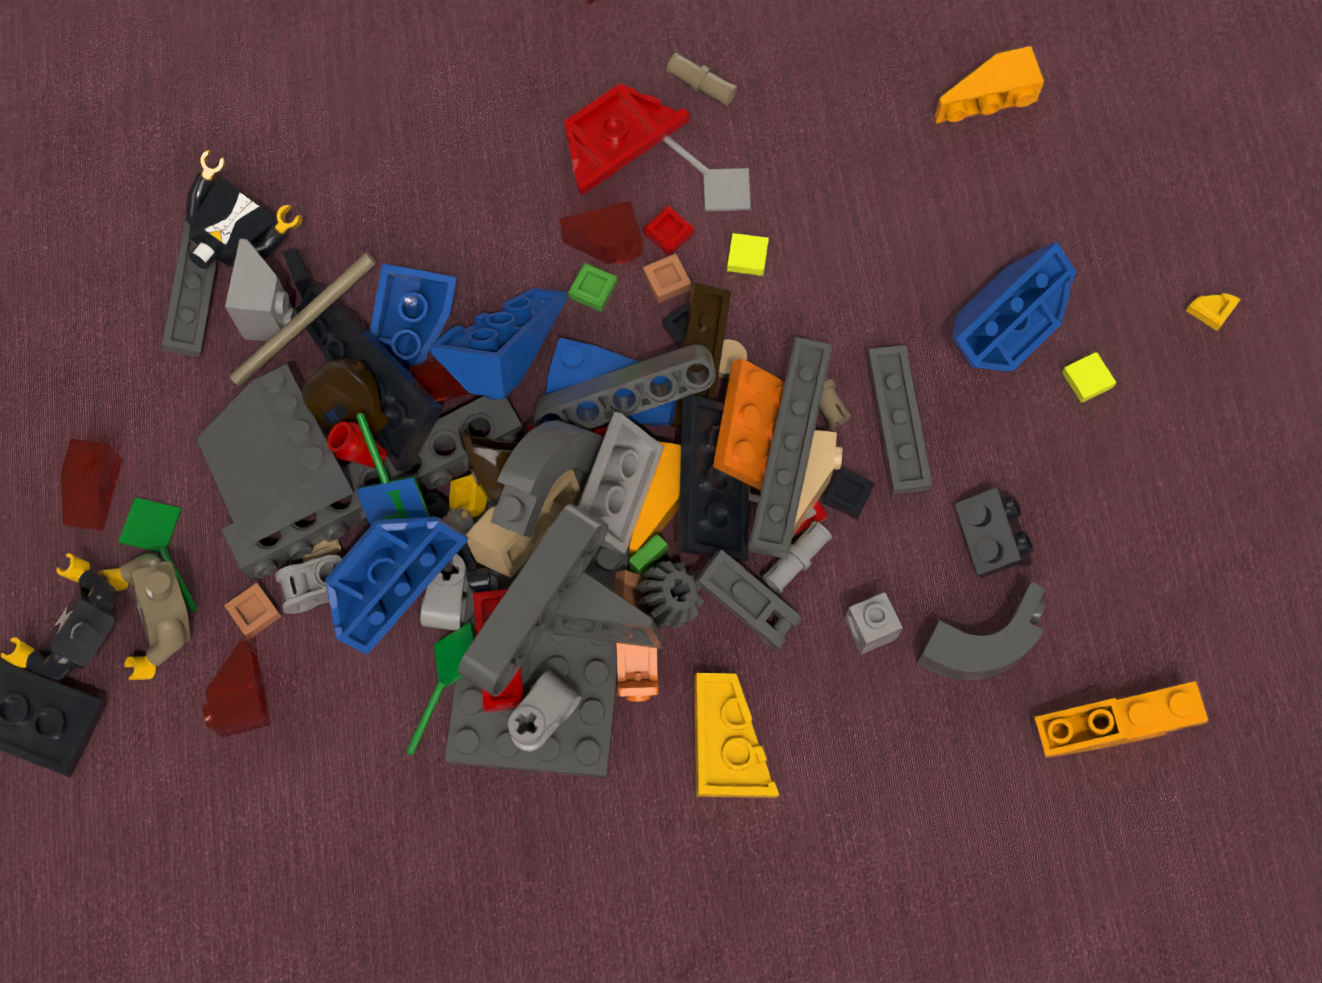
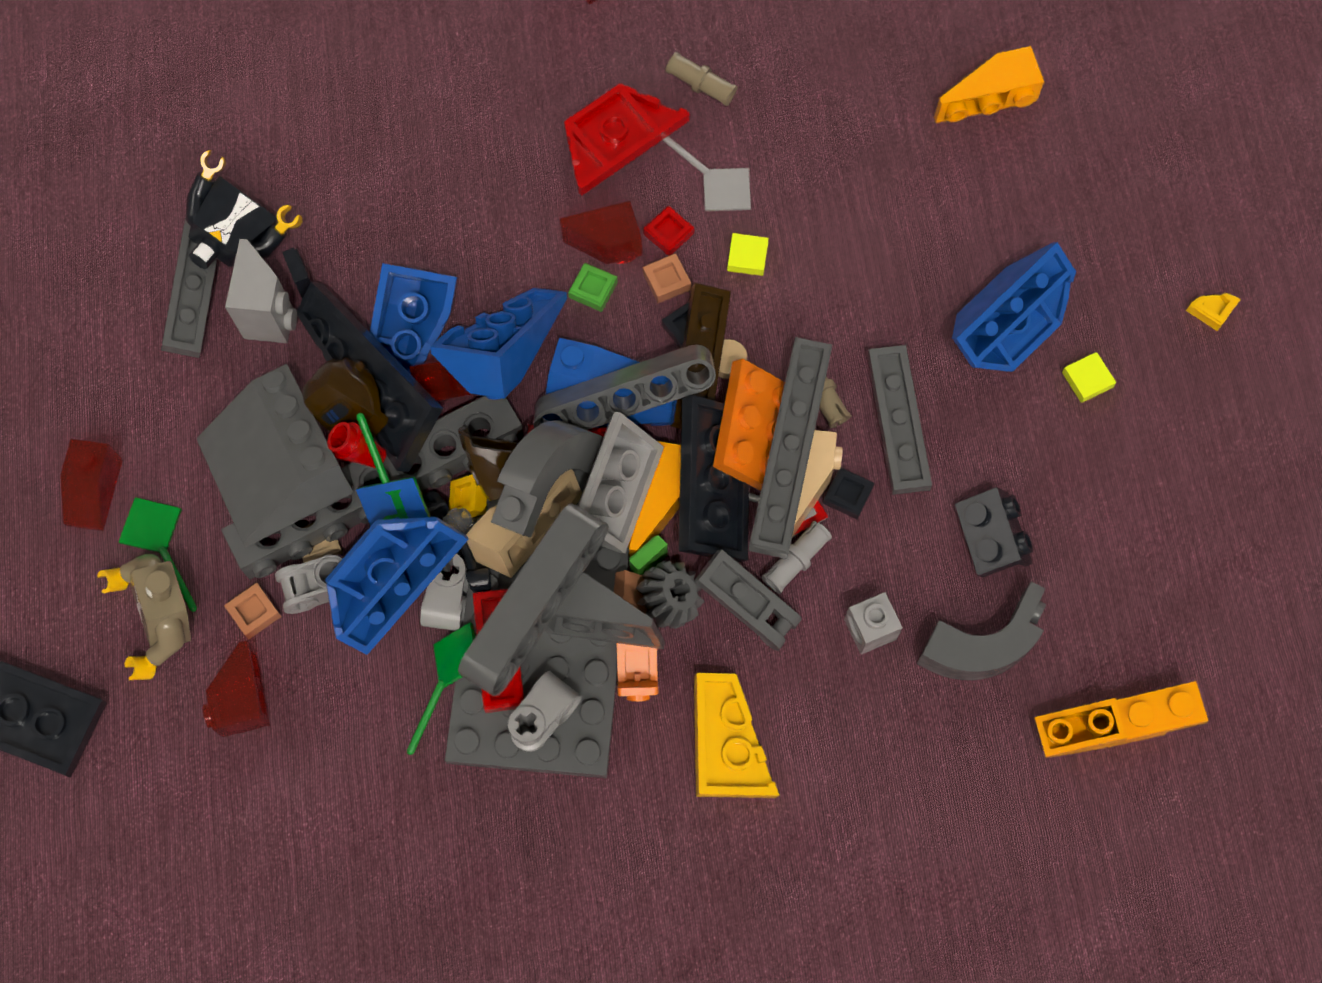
(78, 629): black torso -> none
(303, 319): dark tan piece -> none

